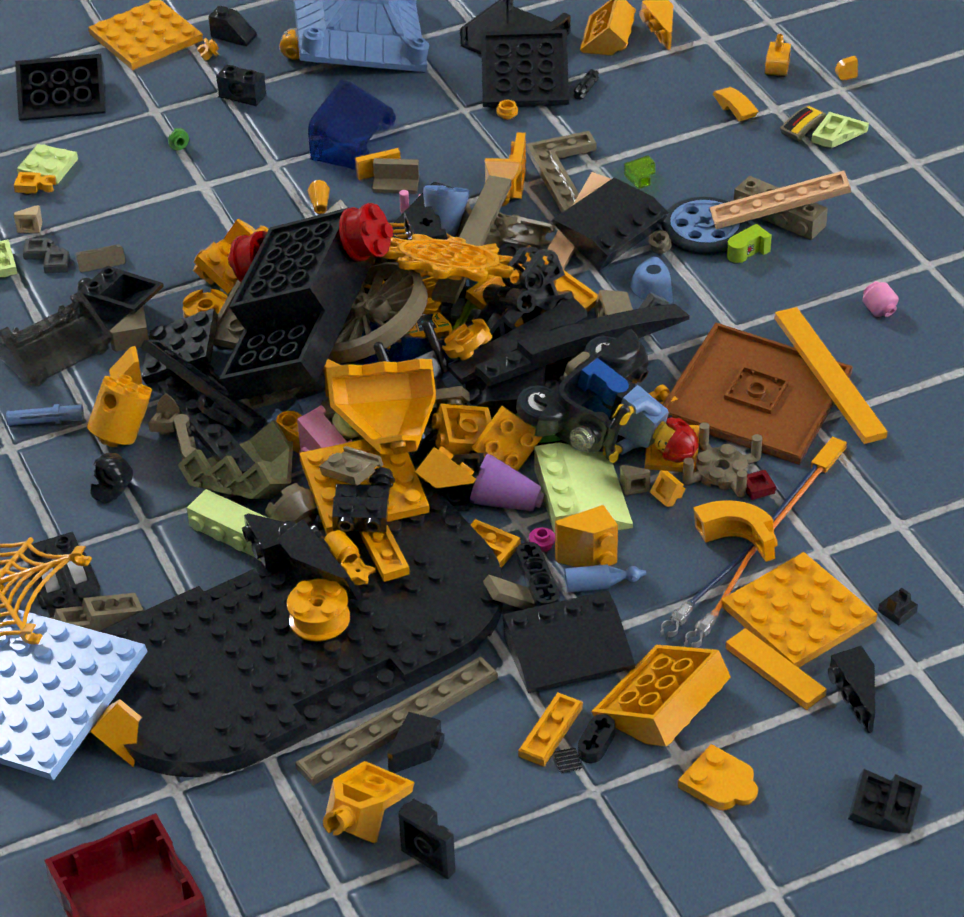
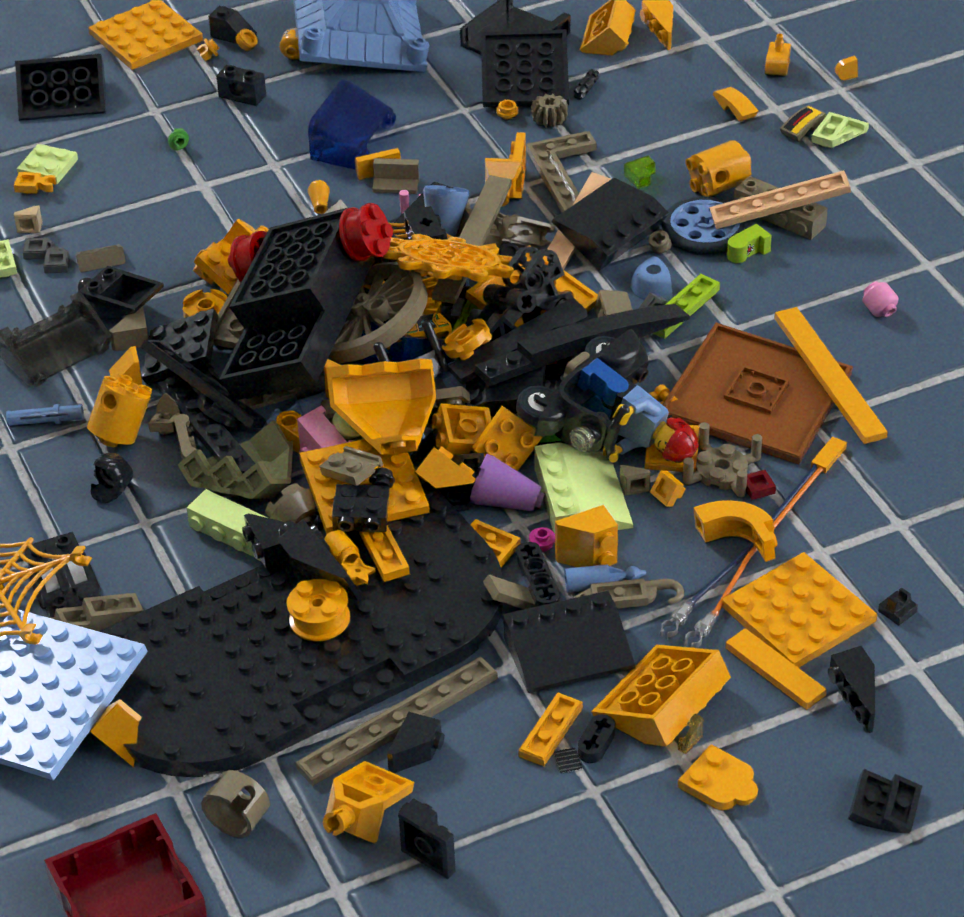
(231, 808): none -> dark tan piece
(246, 39): none -> light orange tile
(549, 110): none -> dark tan gear
(636, 592): none -> dark tan plate
(692, 298): none -> lime plate
(693, 735): none -> clear yellow tile
(718, 168): none -> light orange cylinder

